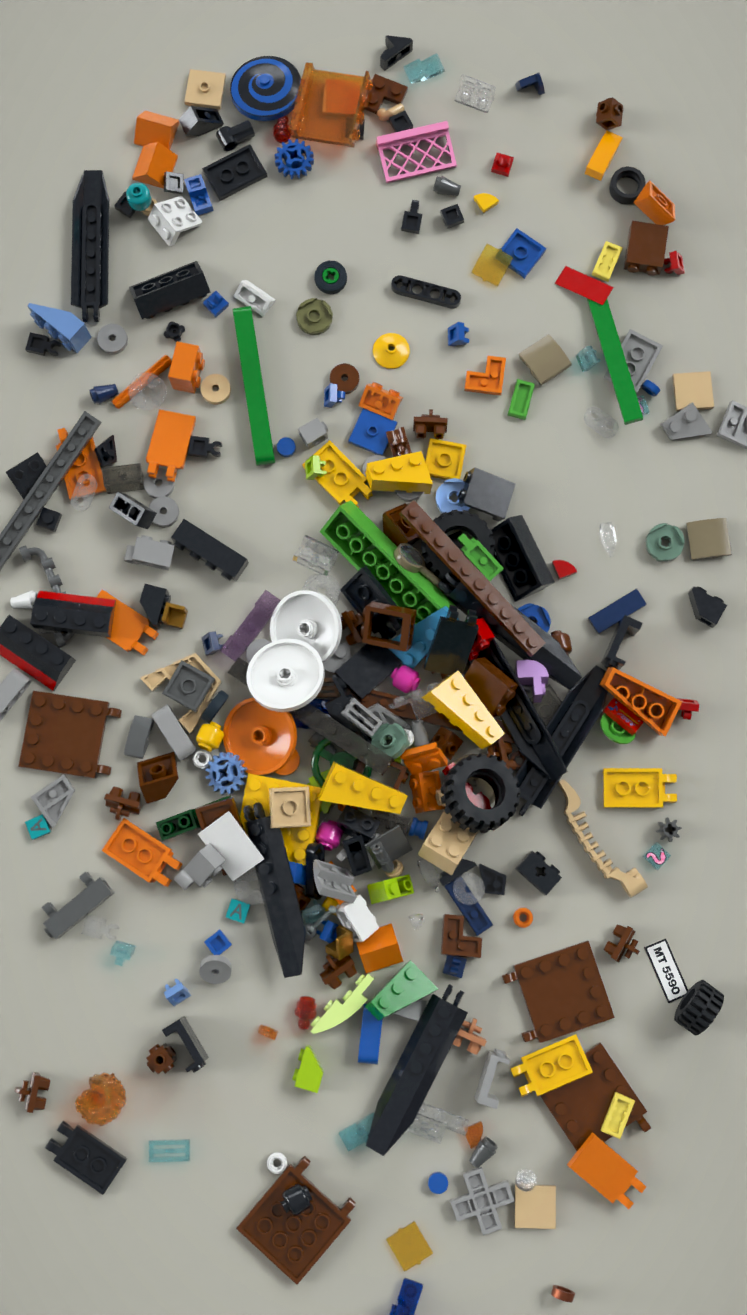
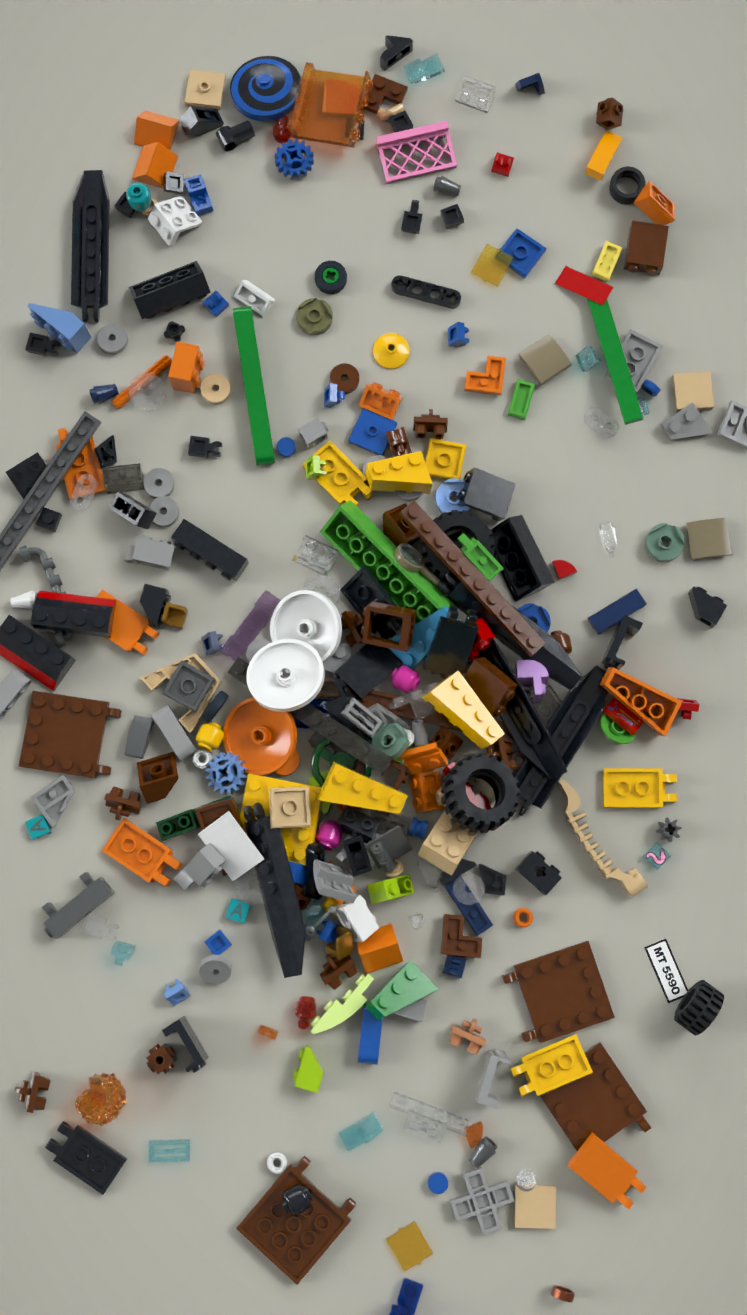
(170, 443): orange tile -> none
(234, 172): black tile -> none
(416, 1070): black hinge -> none
(485, 201): yellow tile -> none
(617, 1115): light yellow plate -> none
(625, 935): reddish brown hips -> none
(676, 263): red tile -> none

